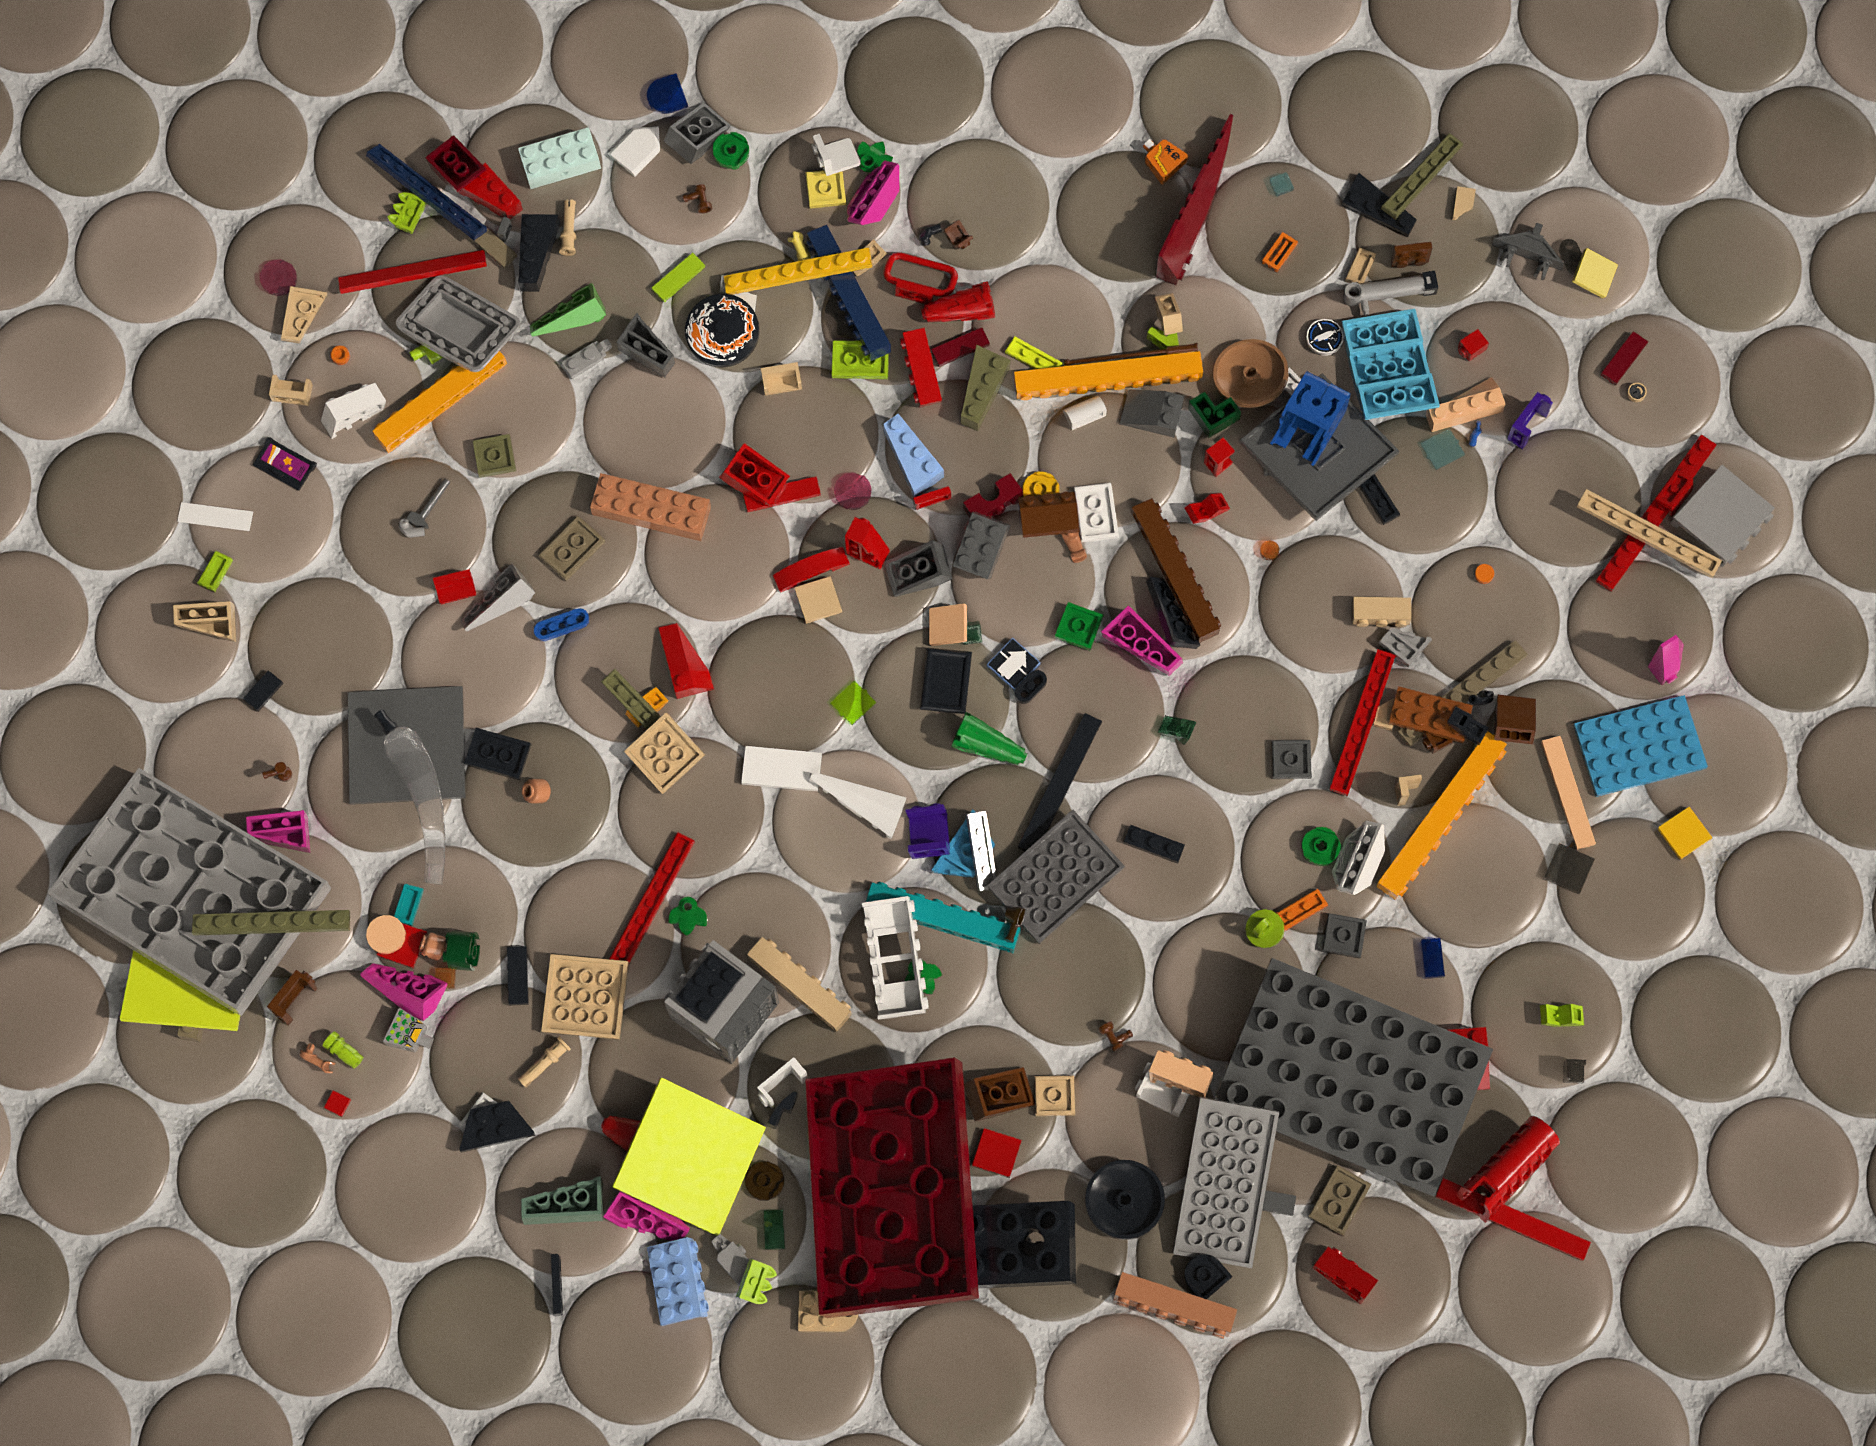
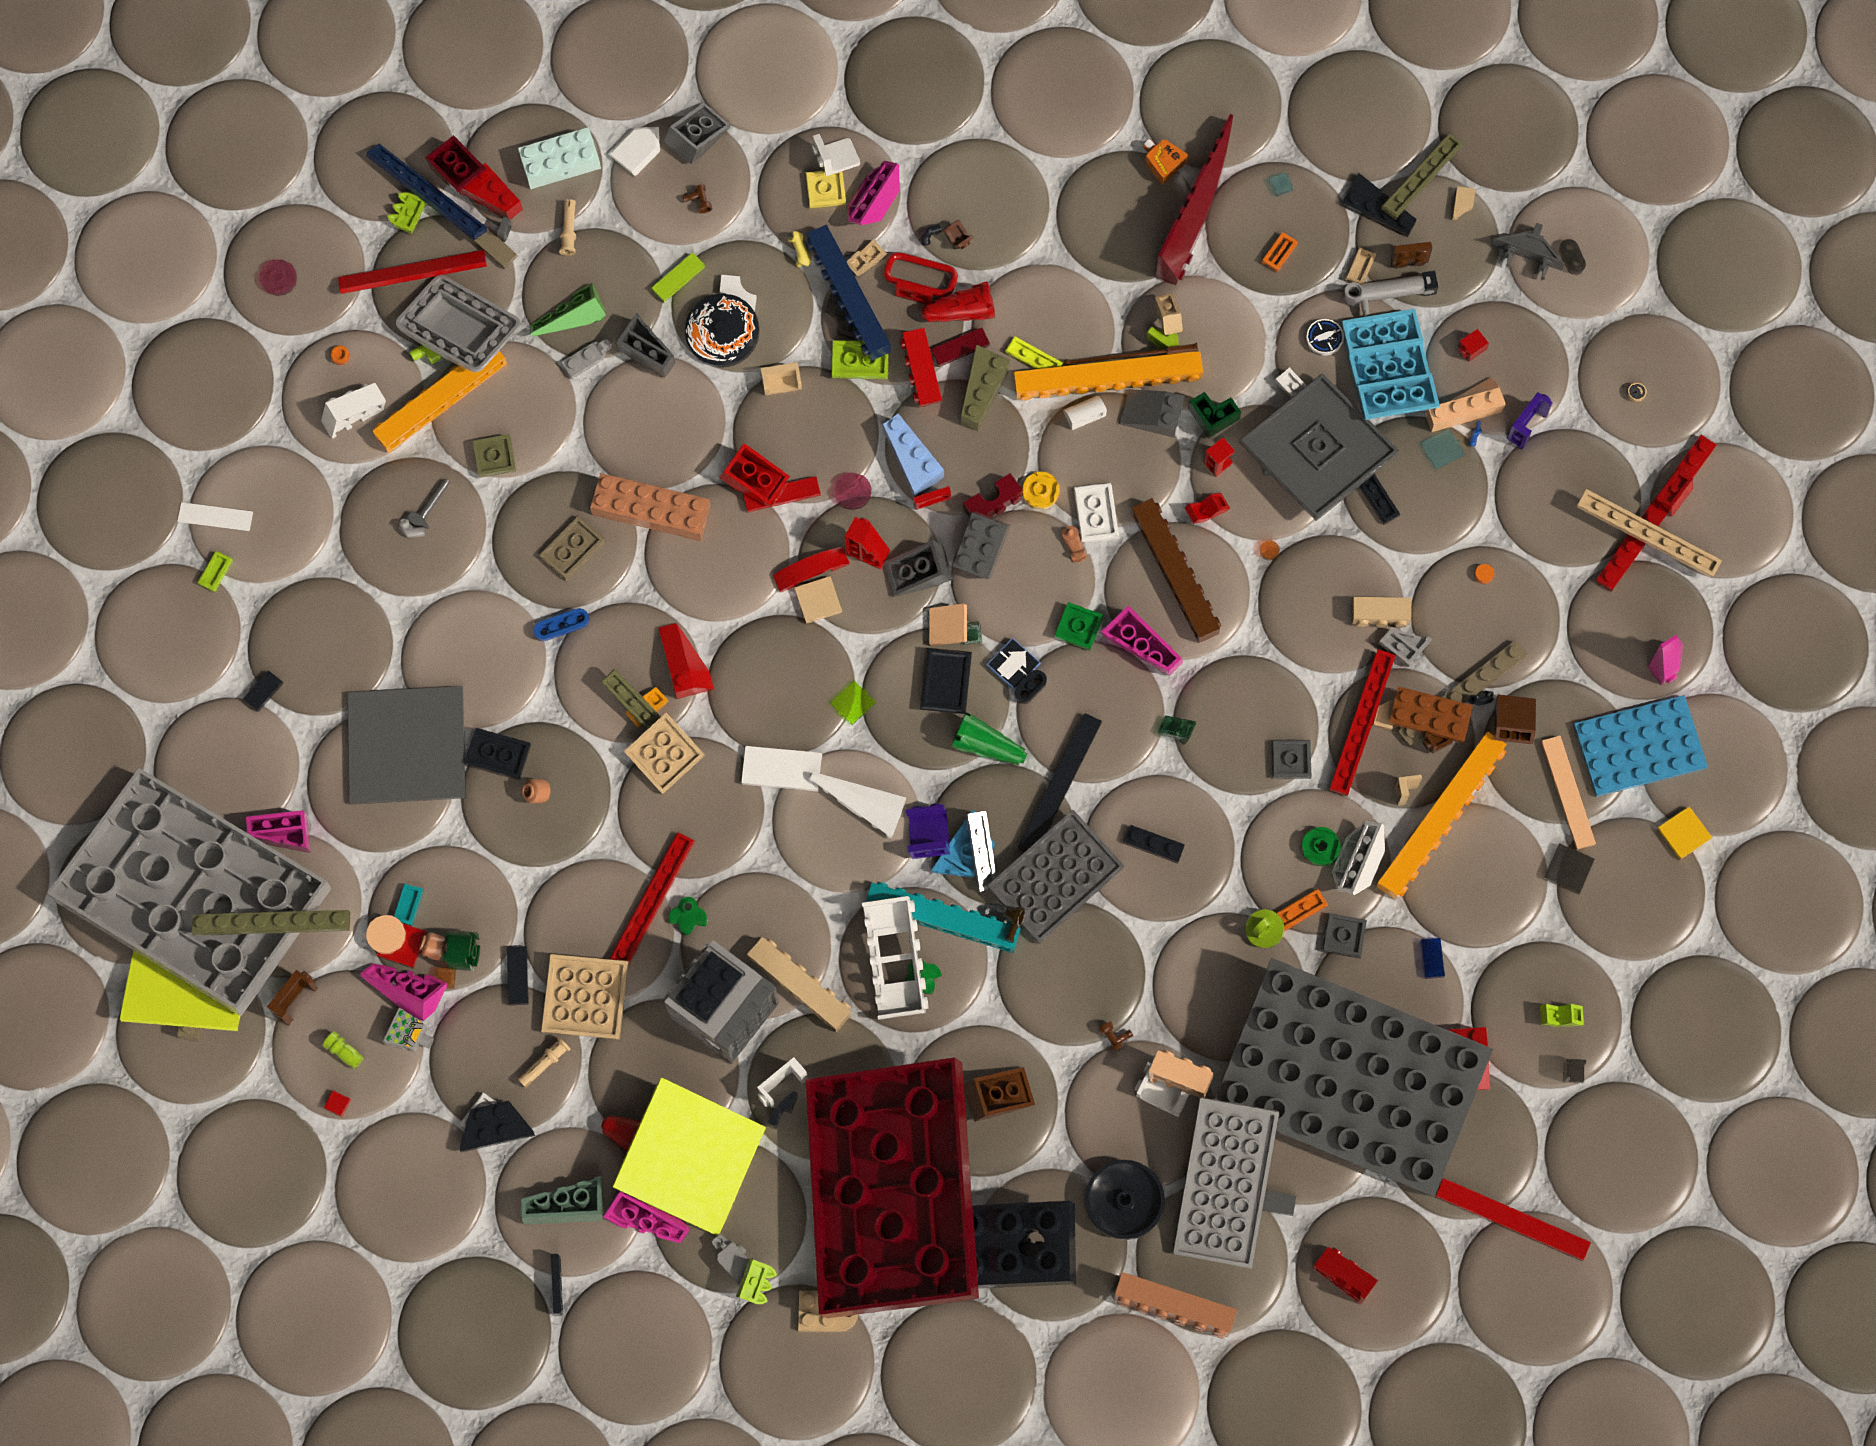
(207, 618): tan wedge -> none
(279, 460): door -> none
(281, 770): reddish brown piece -> none
(290, 391): tan panel -> none
(300, 312): tan wing -> none
(309, 1056): nougat piece -> none
(419, 775): clear animal -> none
(454, 586): red panel -> none
(507, 594): light grey wedge -> none
(536, 243): black wedge -> none
(666, 95): clear blue tile -> none
(677, 1281): light blue bracket -> none
(735, 159): green plate -> none
(764, 1181): dark brown tile -> none
(774, 1229): clear green slope -> none
(798, 271): yellow plate -> none
(874, 154): green plate -> none
(996, 1153): red tile -> none
(1048, 514): reddish brown slope -> none
(1054, 1096): tan tile -> none
(1170, 616): black wing -> none
(1205, 1275): black tile -> none
(1251, 373): medium nougat dish -> none
(1315, 409): blue piece -> none
(1339, 1200): dark tan tile -> none
(1466, 726): black slope -> none
(1512, 1165): red piece -> none
(1594, 273): light yellow tile -> none
(1624, 358): dark red tile -> none
(1724, 515): light grey panel -> none

